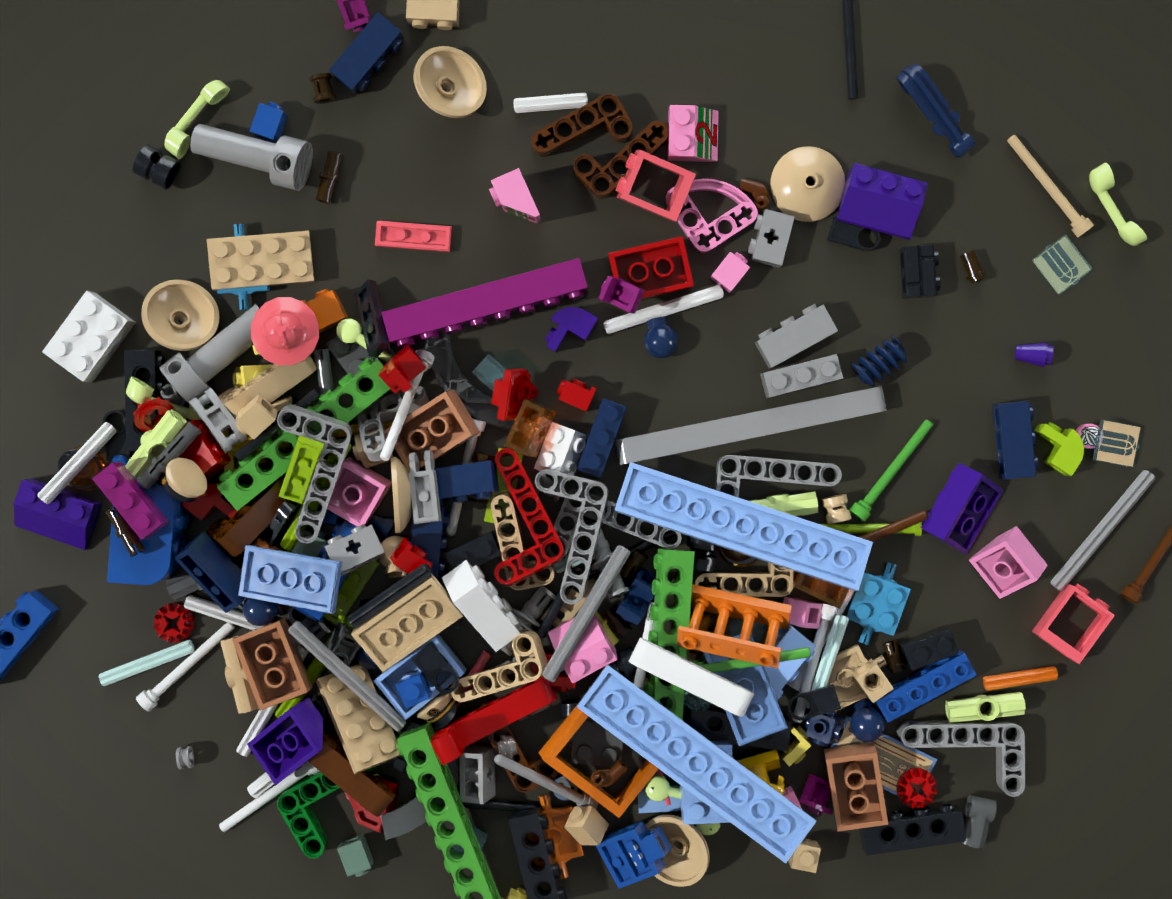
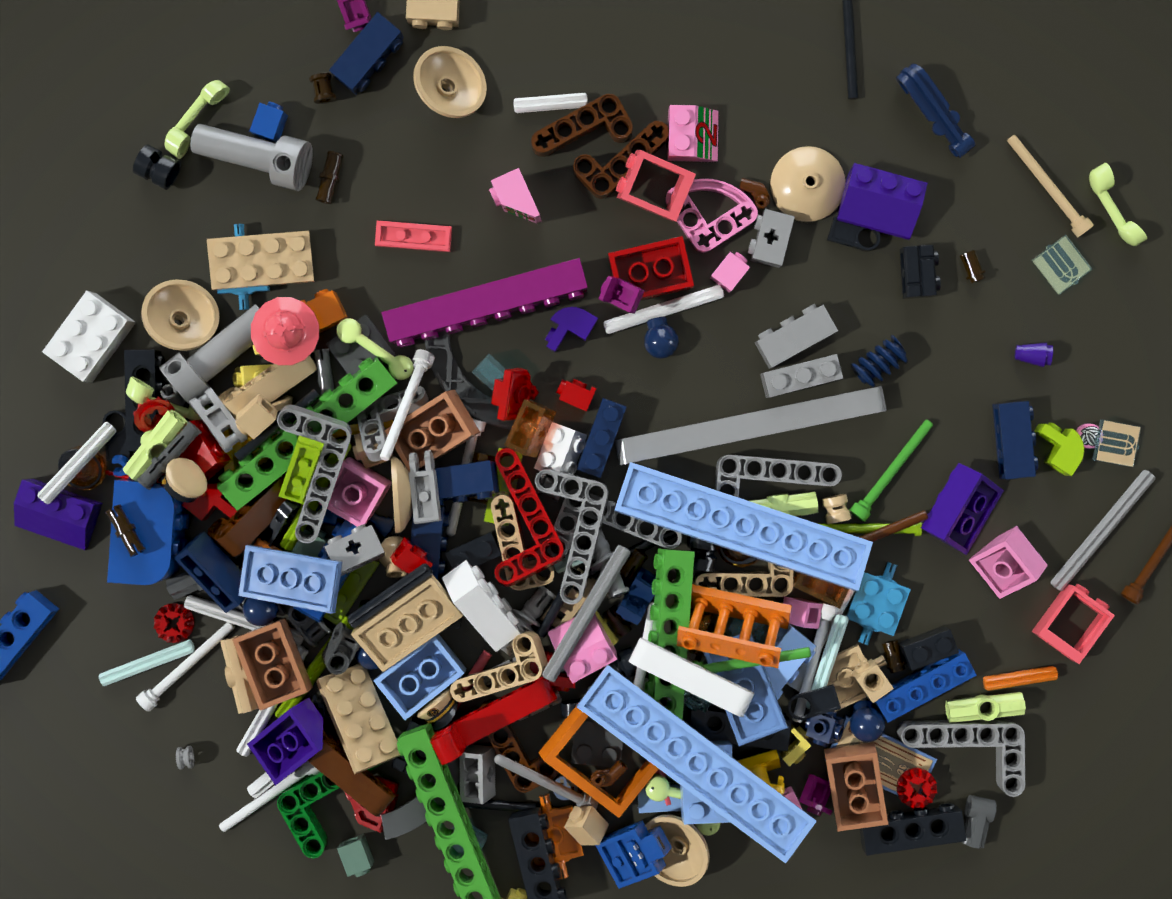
(131, 500): magenta brick -> none
(347, 676): light grey axle -> none
(371, 318): black plate -> none
(402, 369): red brick -> none
(413, 689): blue brick -> none
(432, 663): black piece -> none
(507, 746): clear plate -> none
(806, 856): tan brick -> none

